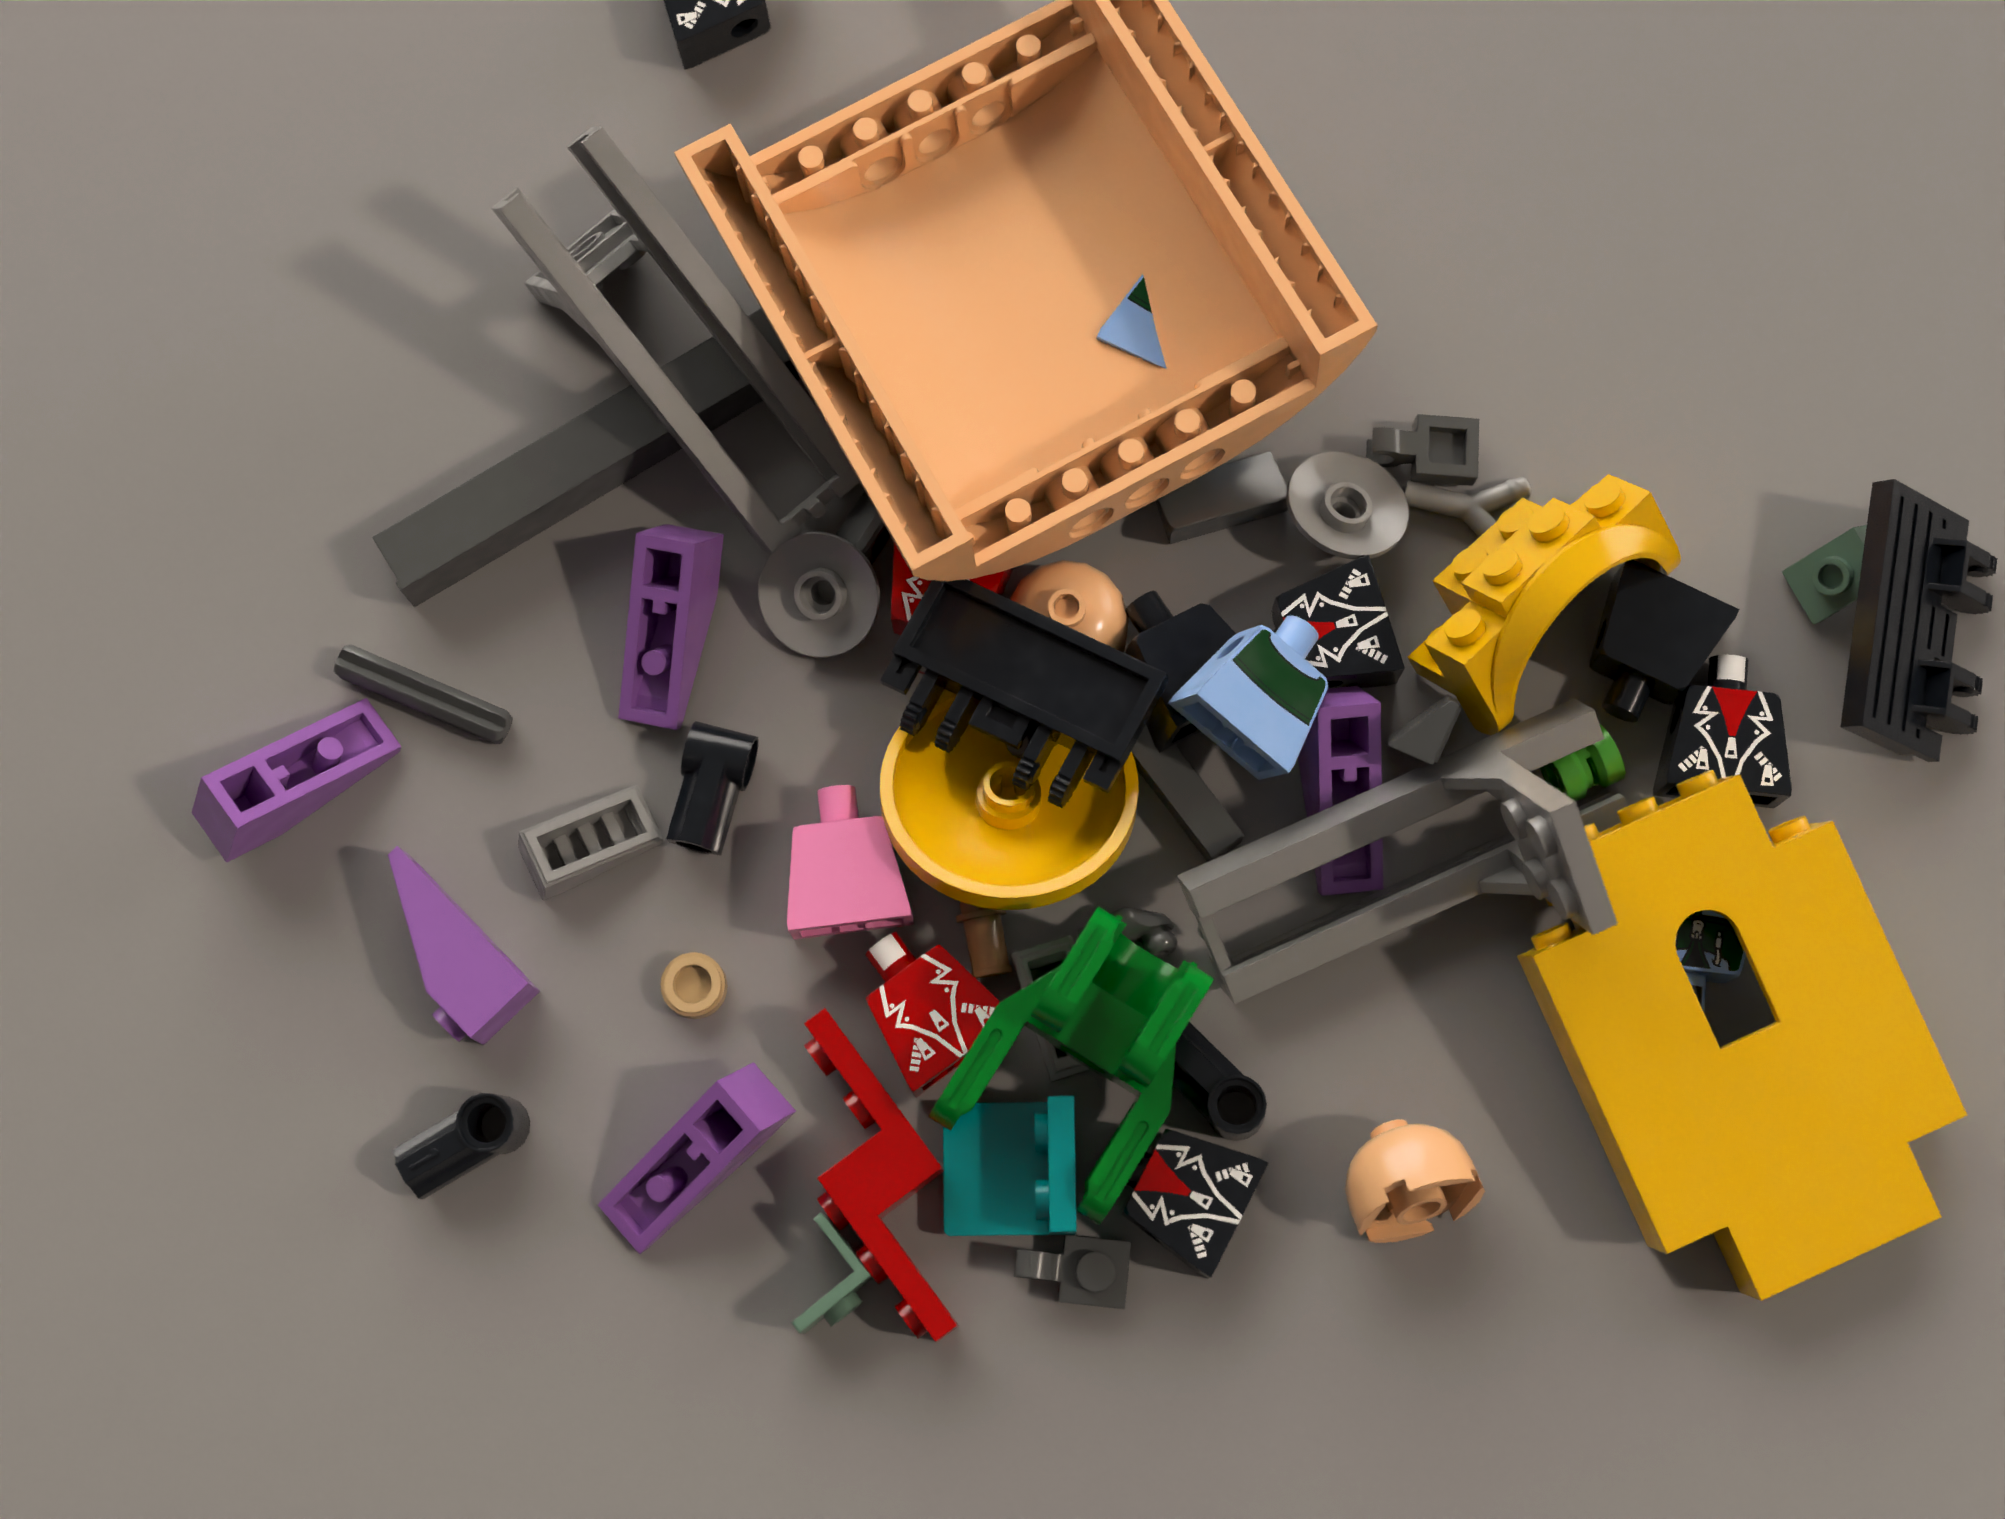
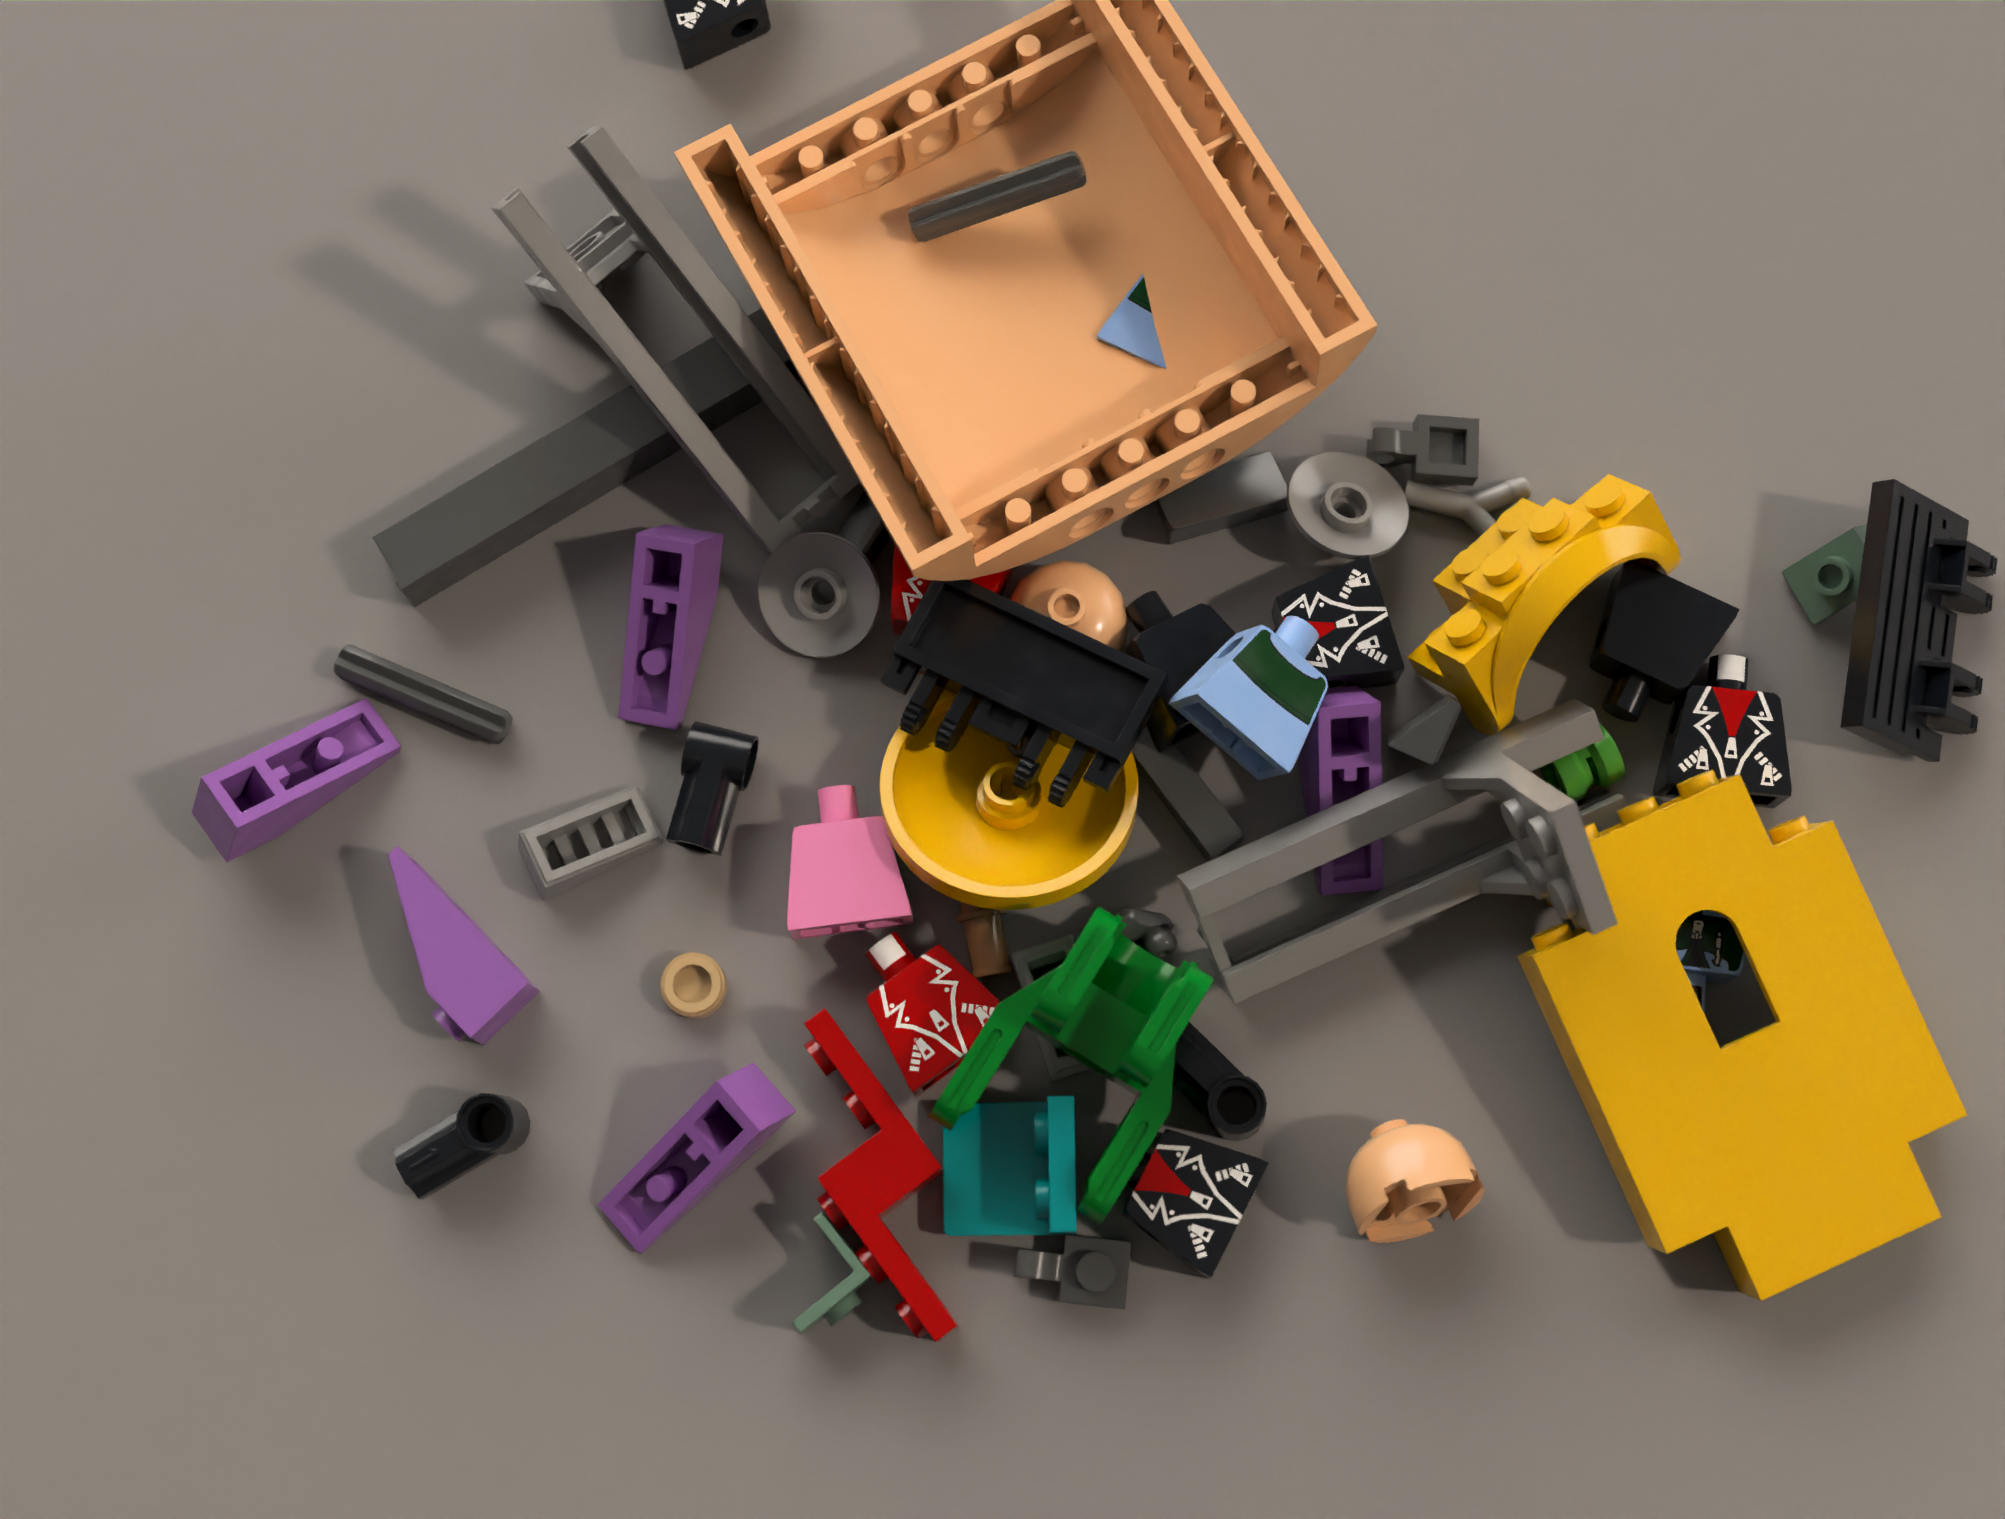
(997, 196): none -> dark grey axle

